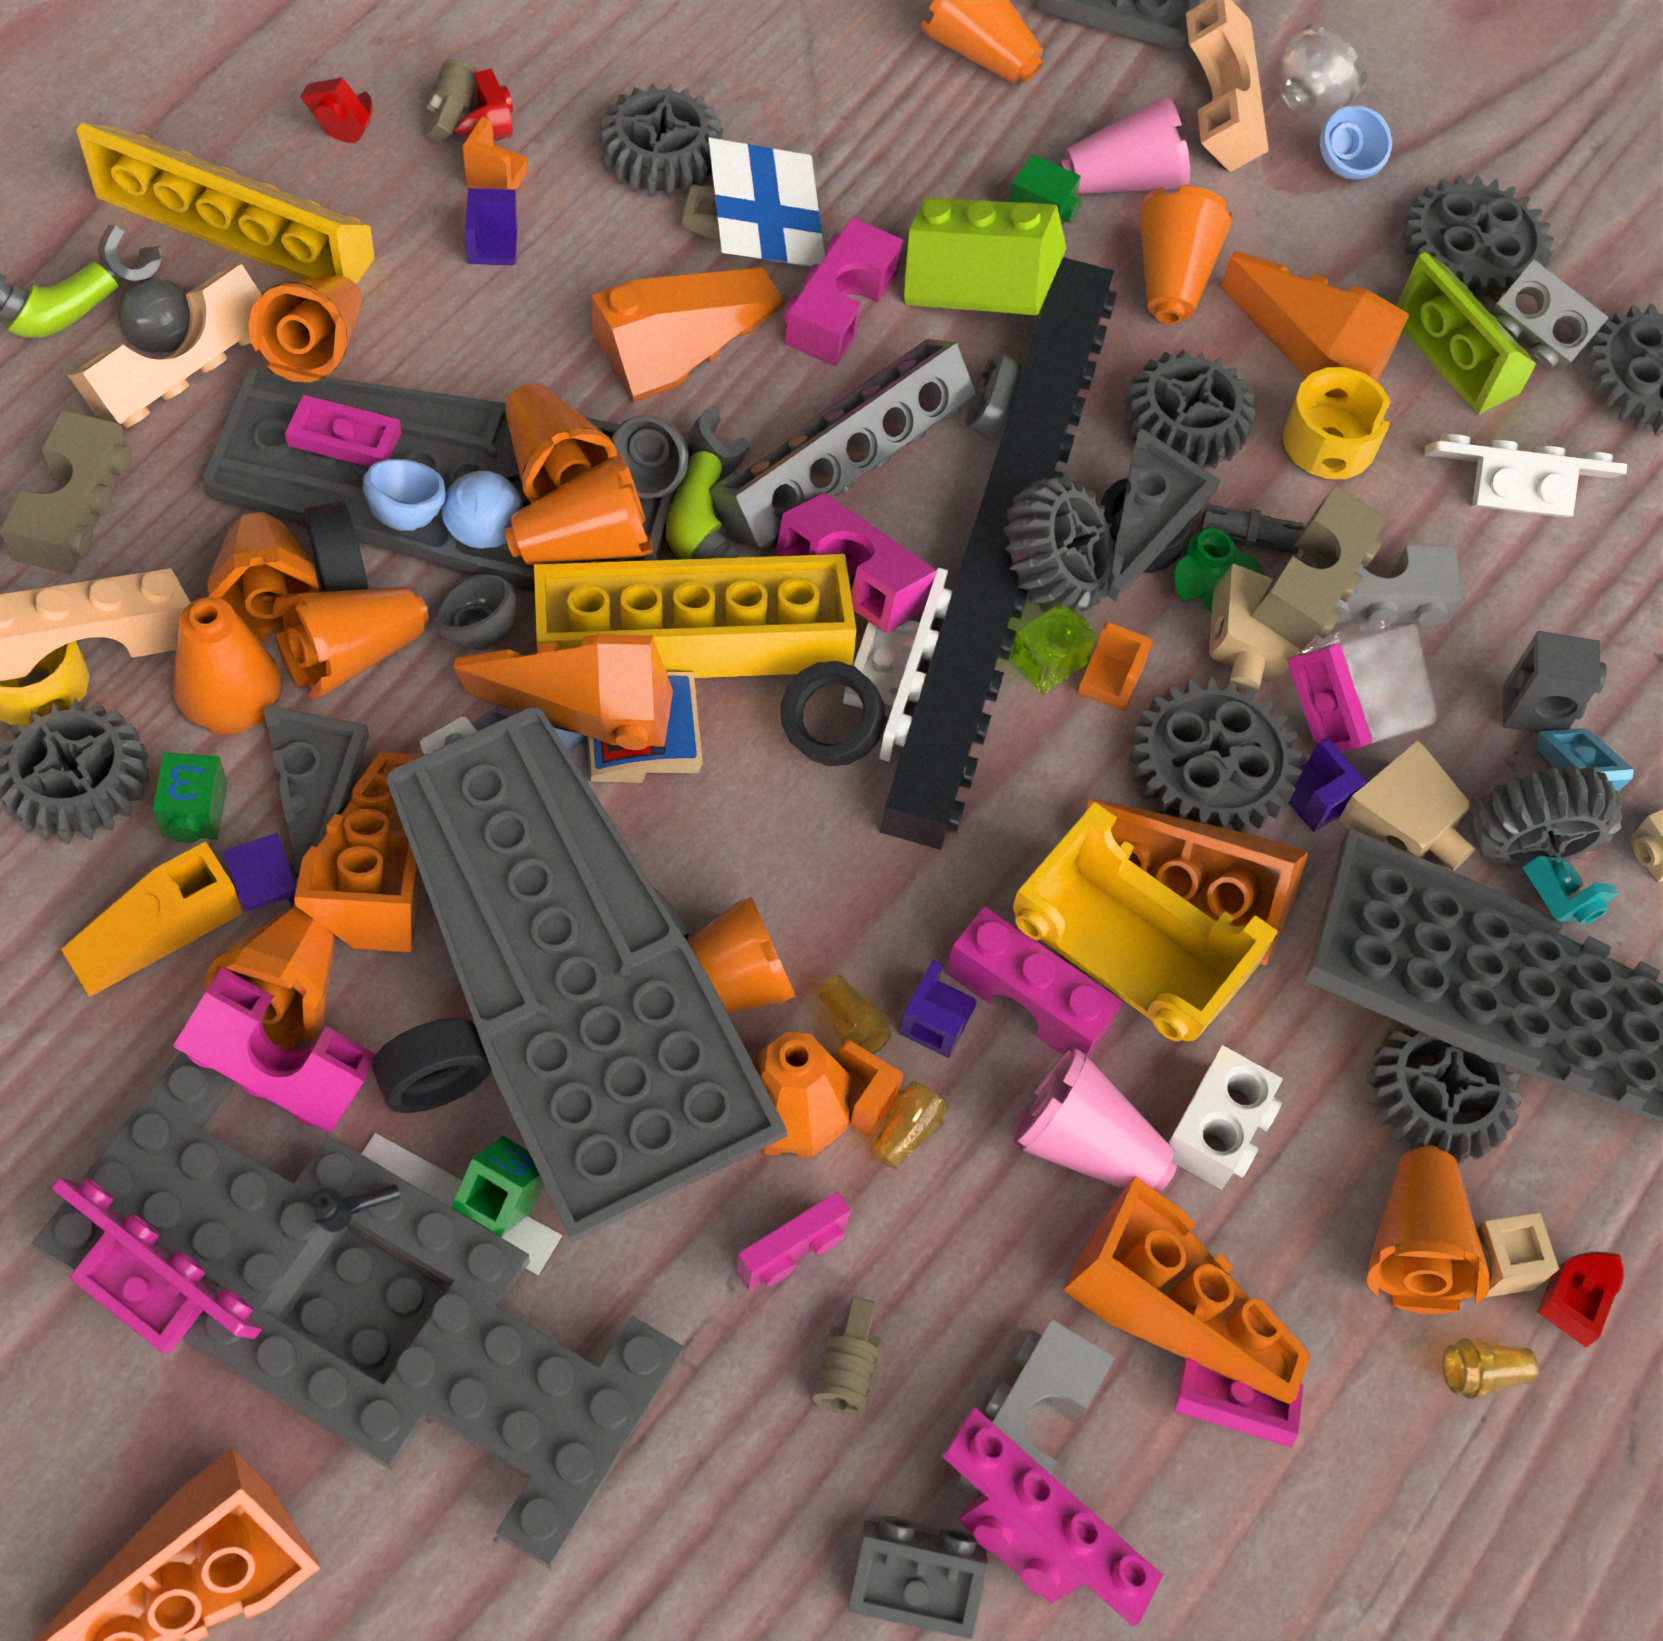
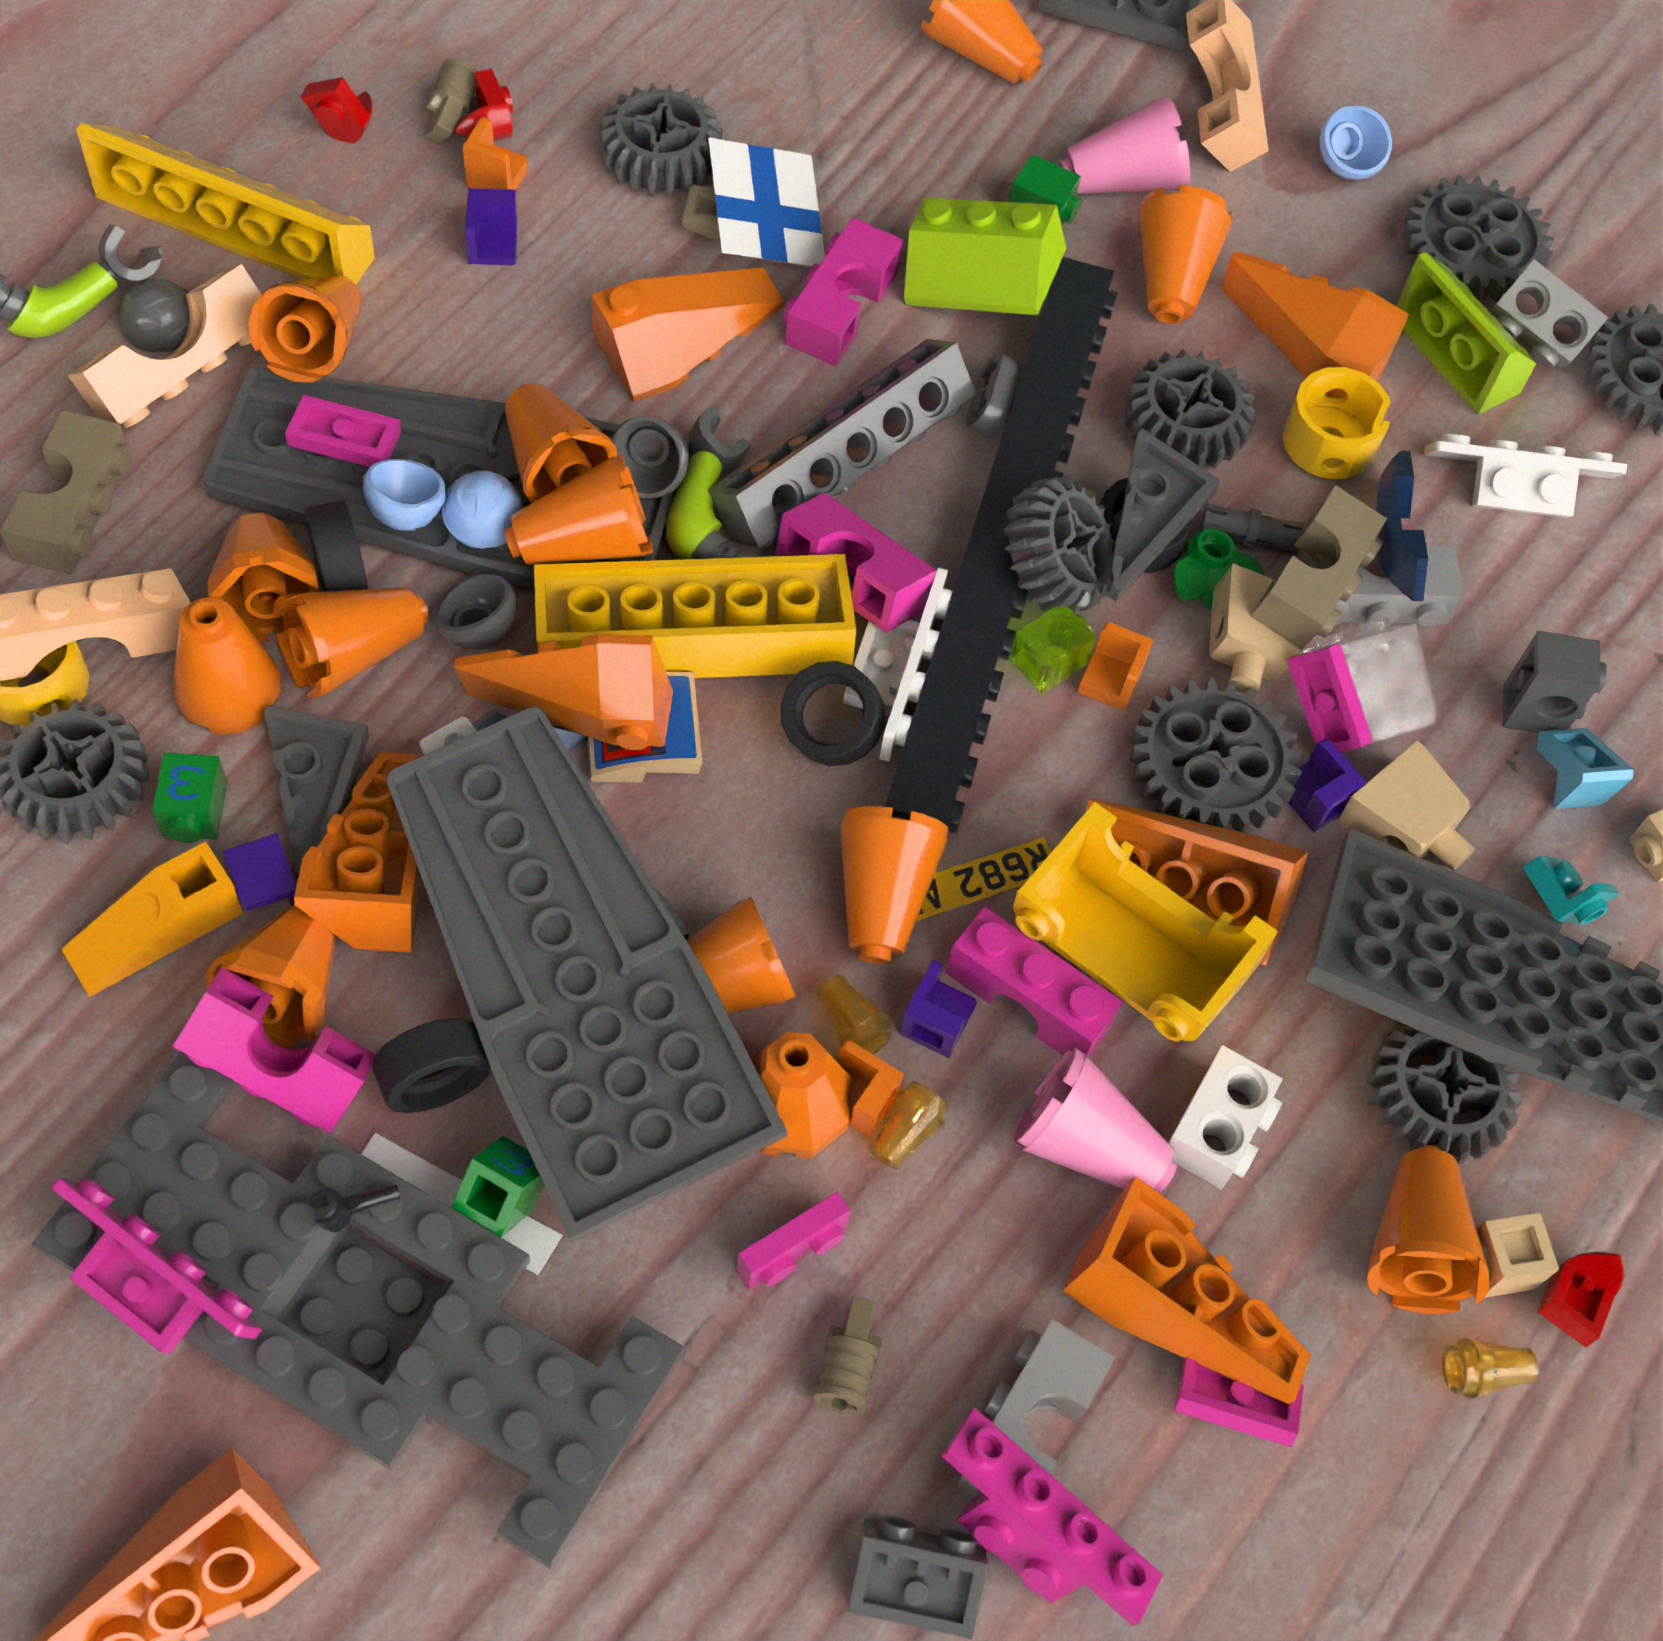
(886, 876): none -> orange cone
(983, 877): none -> yellow sticker
(1319, 72): clear cylinder -> none
(1403, 551): none -> dark blue slope
(1547, 816): dark grey gear -> none

